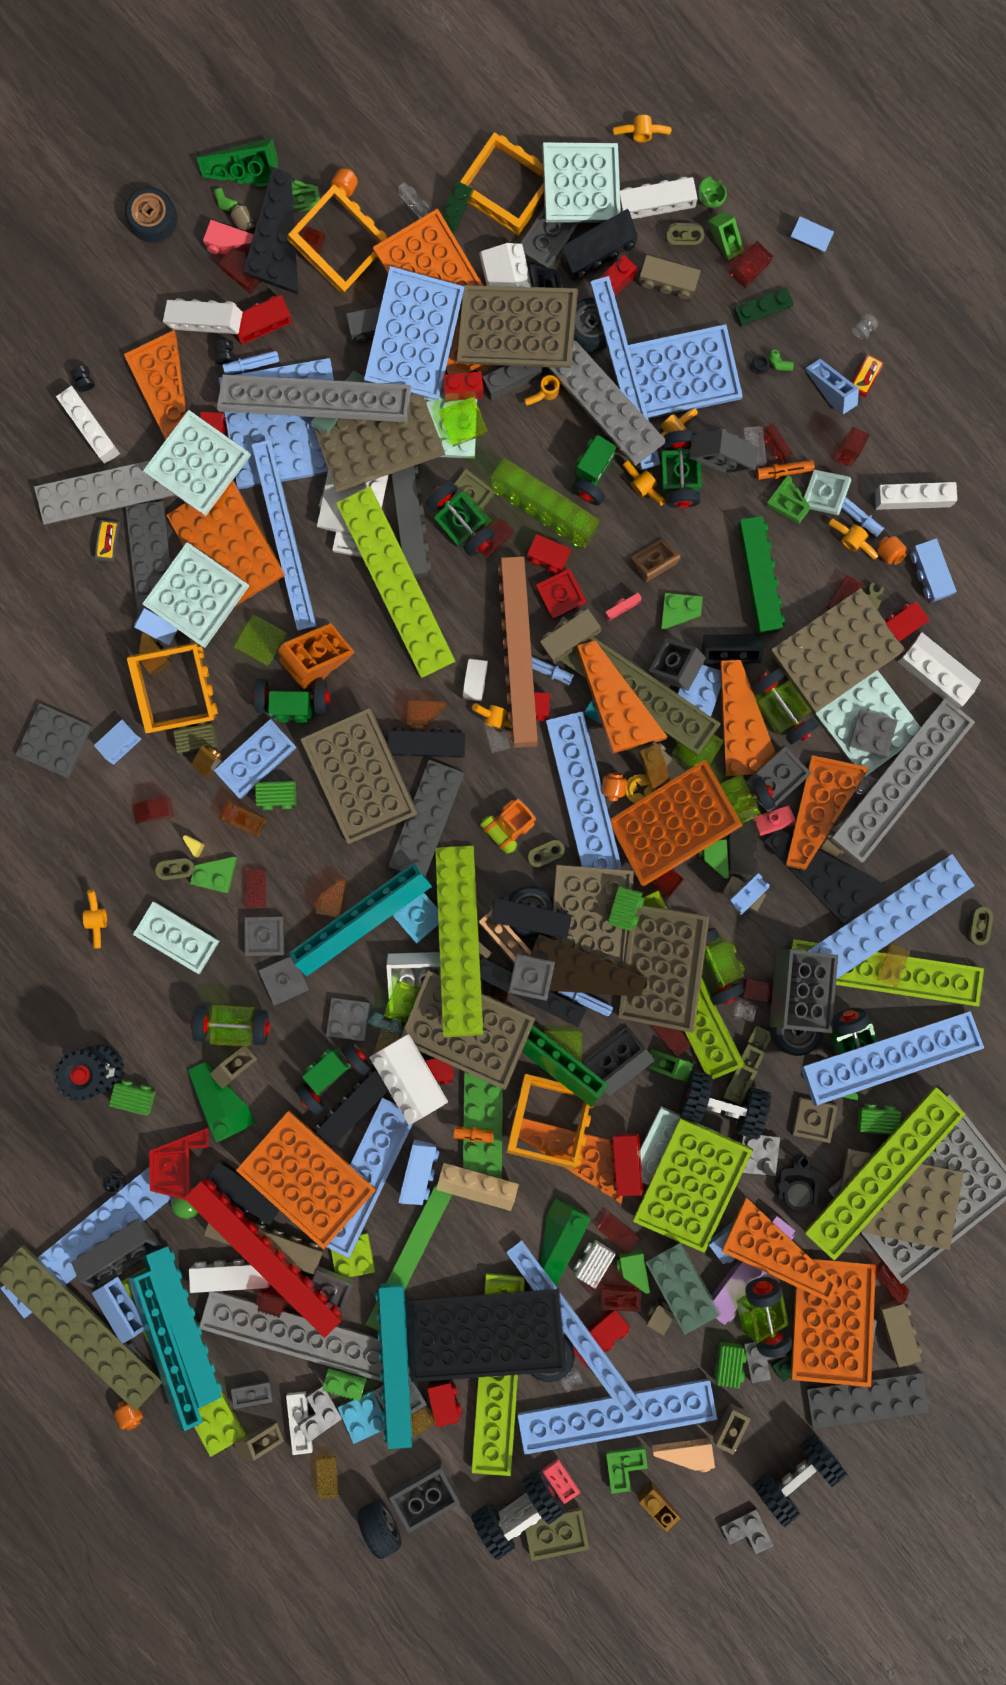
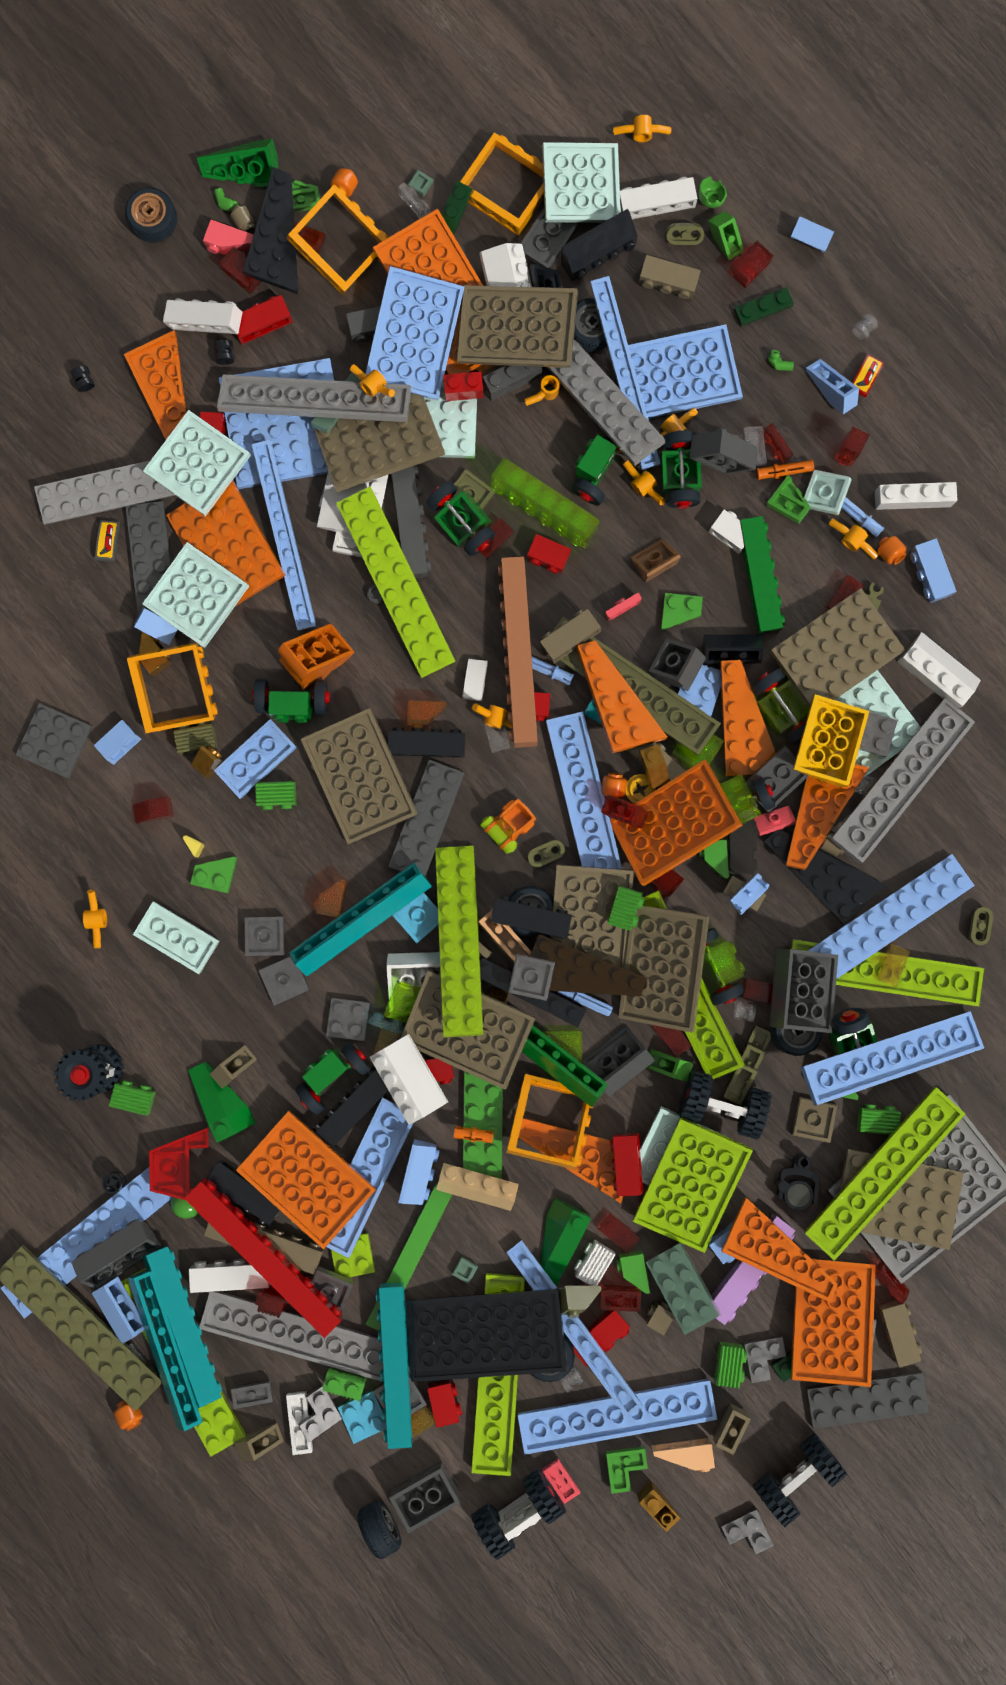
(88, 425): white brick -> none
(176, 869): olive plate -> none
(231, 1025): brick -> none
(242, 818): clear orange slope -> none
(249, 363): light blue axle -> none
(256, 888): clear red plate -> none
(260, 640): clear neon green plate -> none
(327, 1477): clear yellow plate -> none
(373, 382): none -> light orange piece
(374, 595): none -> dark grey tile
(421, 183): none -> sand green tile
(463, 421): clear neon green plate -> none
(464, 1270): none -> sand green tile
(559, 1538): olive plate -> none
(561, 594): red plate -> none
(577, 1299): none -> olive slope
(621, 274): red brick -> none
(624, 811): none -> clear red brick
(728, 530): none -> white slope
(760, 364): black plate -> none
(764, 1154): flat silver plate -> none
(765, 1316): brick -> none
(831, 741): none -> yellow slope
(907, 621): red brick -> none

